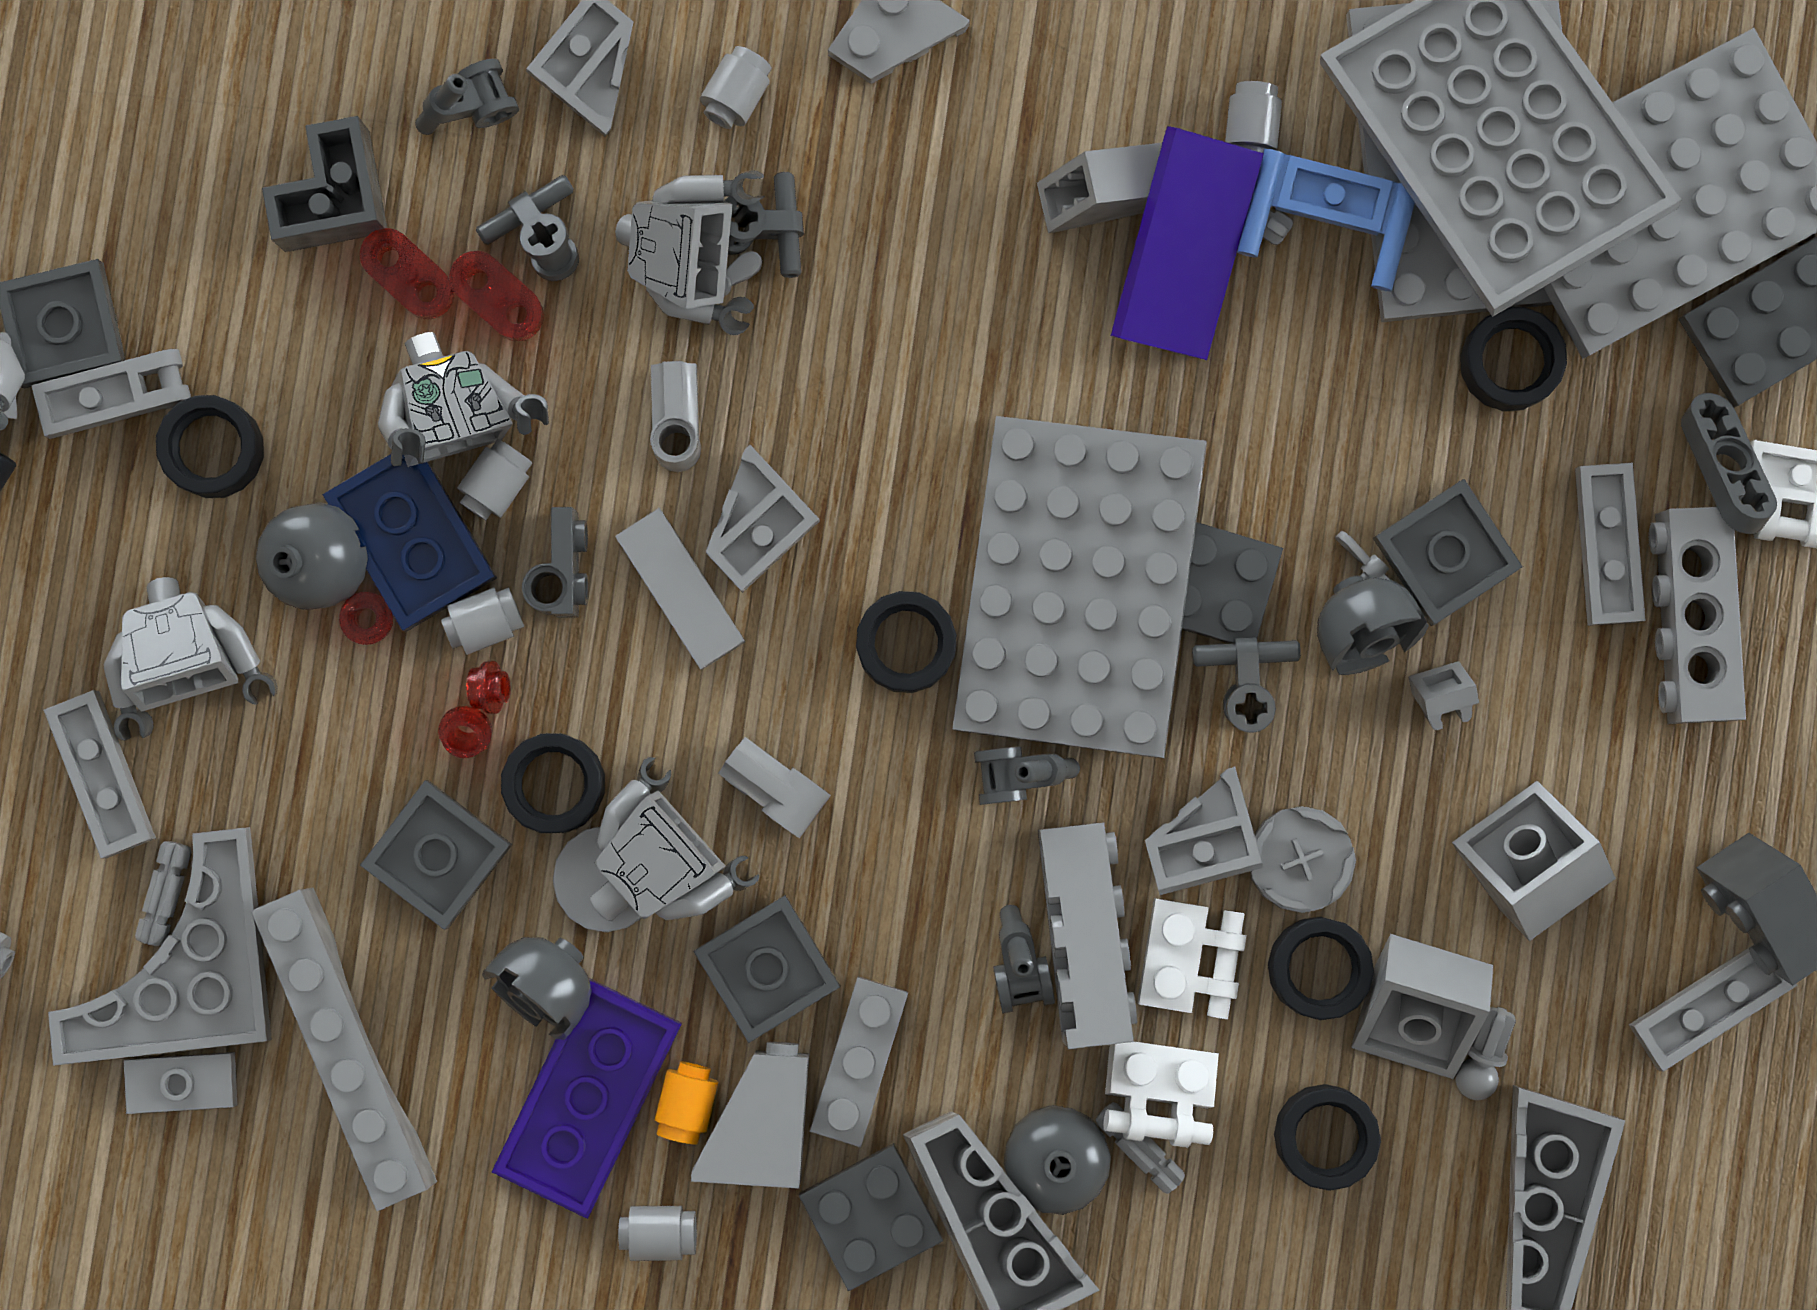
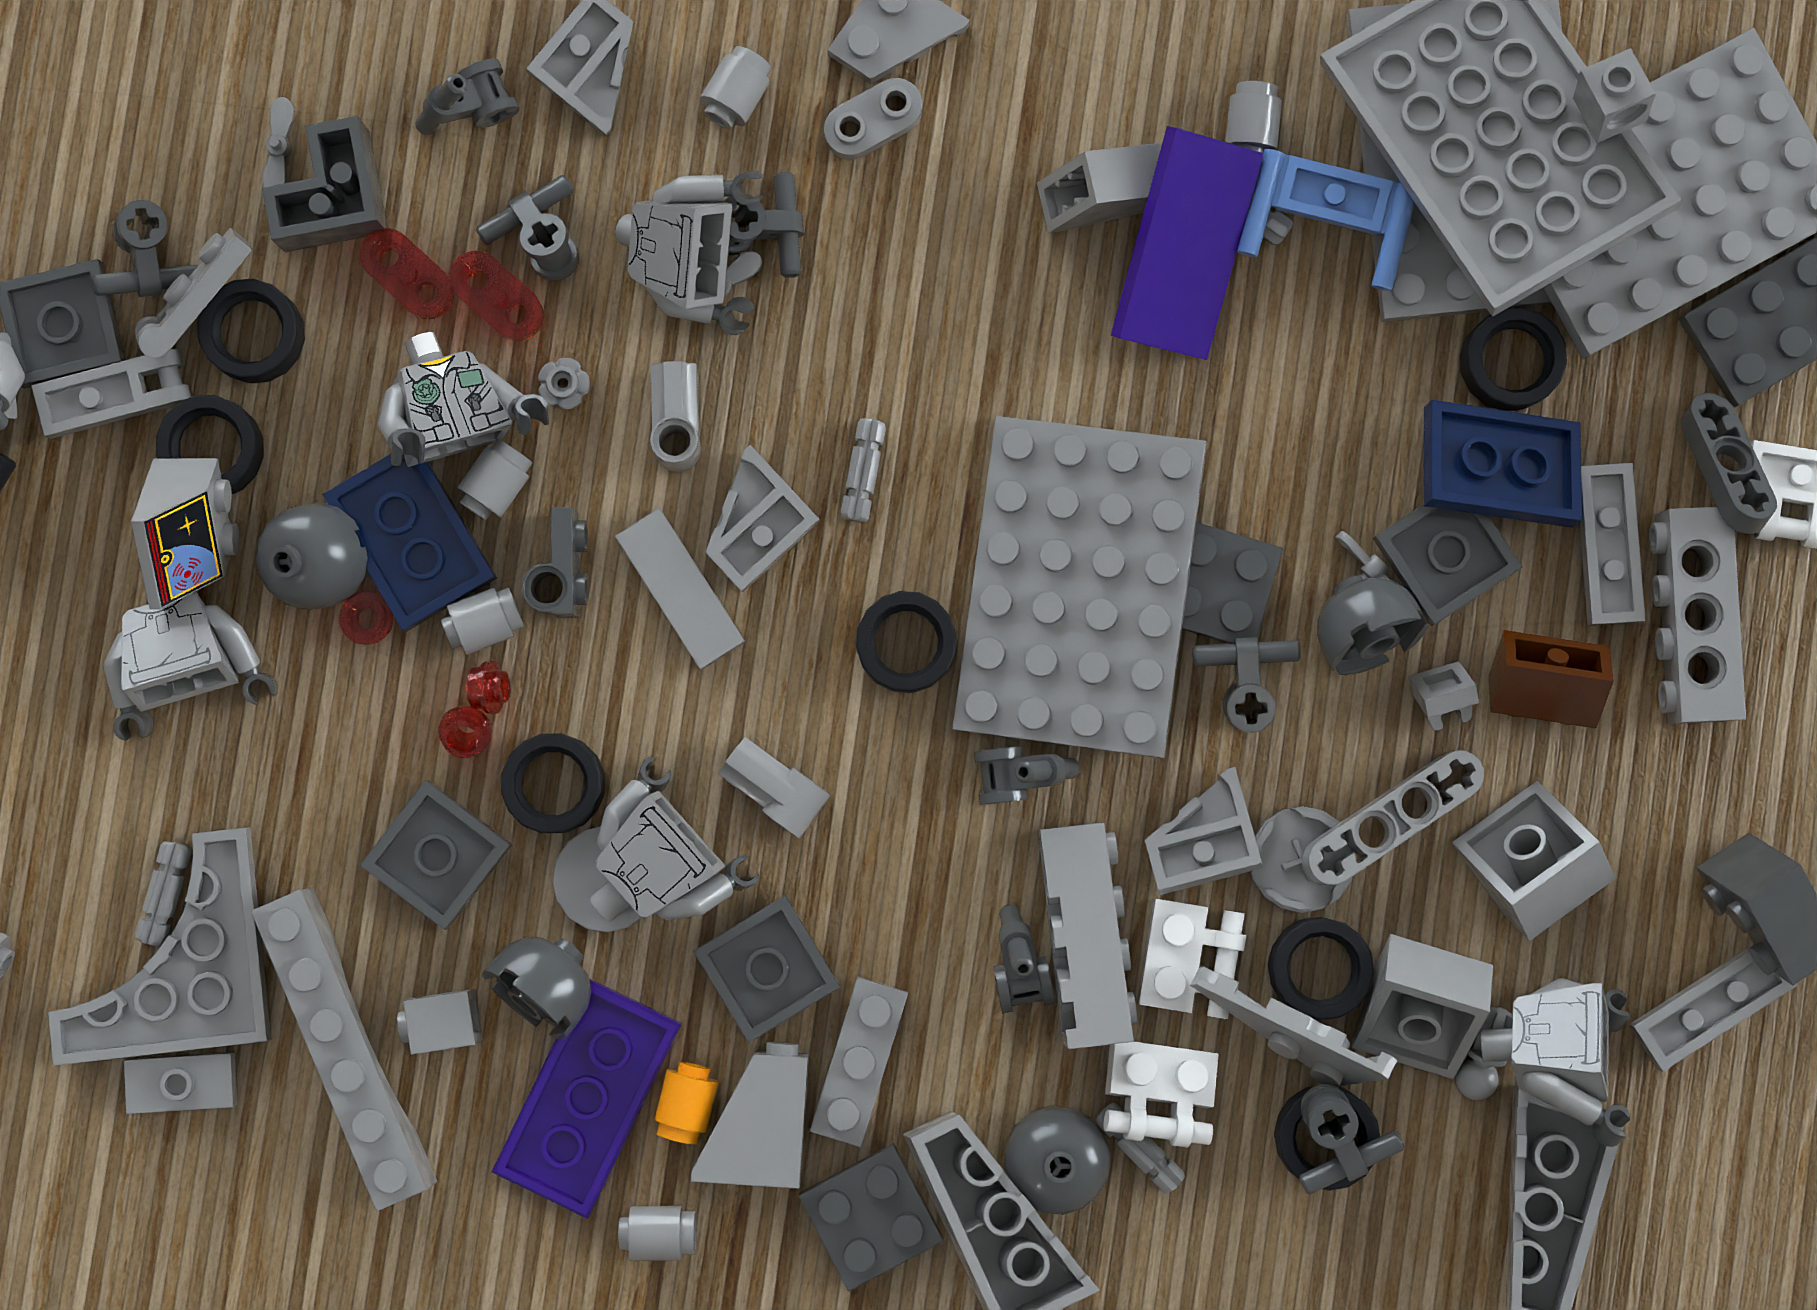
(99, 774): light grey plate -> none
(146, 276): none -> dark grey piece
(183, 528): none -> slope
(191, 294): none -> light grey plate
(281, 122): none -> light grey piece
(284, 355): none -> black tyre
(440, 1021): none -> light grey brick
(577, 383): none -> light grey plate
(863, 470): none -> light grey axle
(876, 120): none -> light grey plate
(1296, 1034): none -> light grey wing
(1339, 1136): none -> dark grey piece
(1396, 823): none -> light grey beam
(1502, 464): none -> dark blue plate
(1550, 679): none -> reddish brown brick
(1564, 1051): none -> light grey torso
(1614, 95): none -> light grey brick

